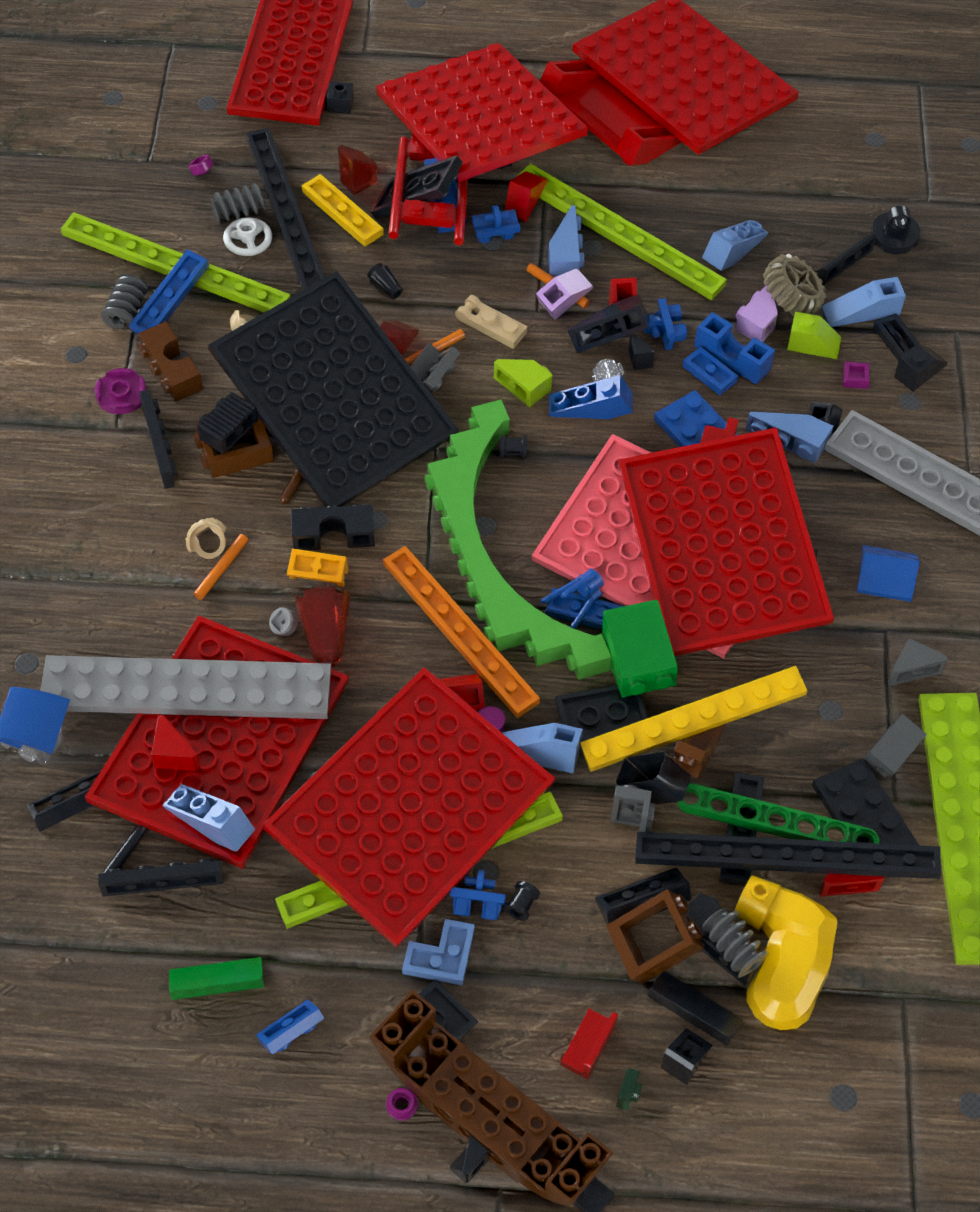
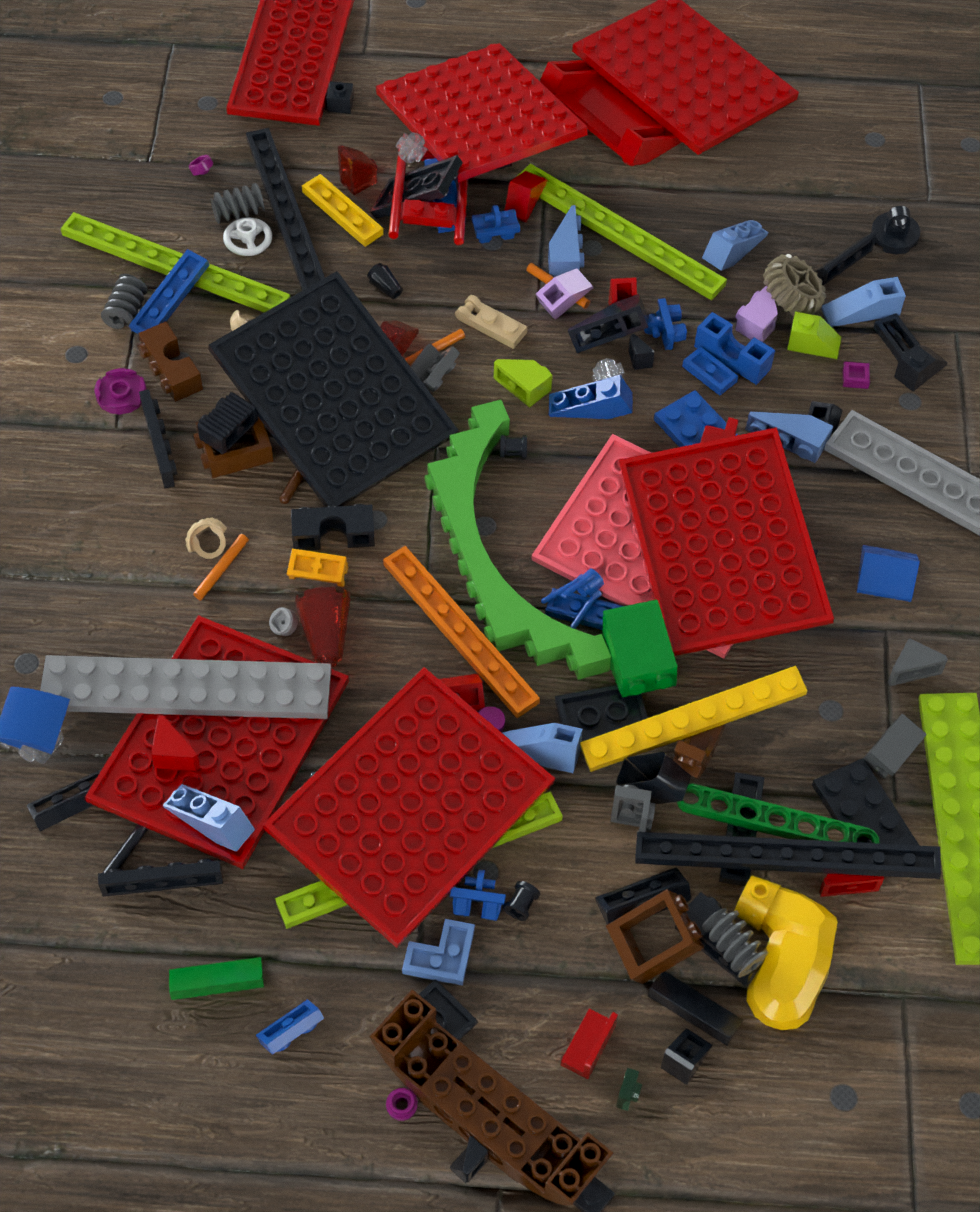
(411, 147): none -> clear gear

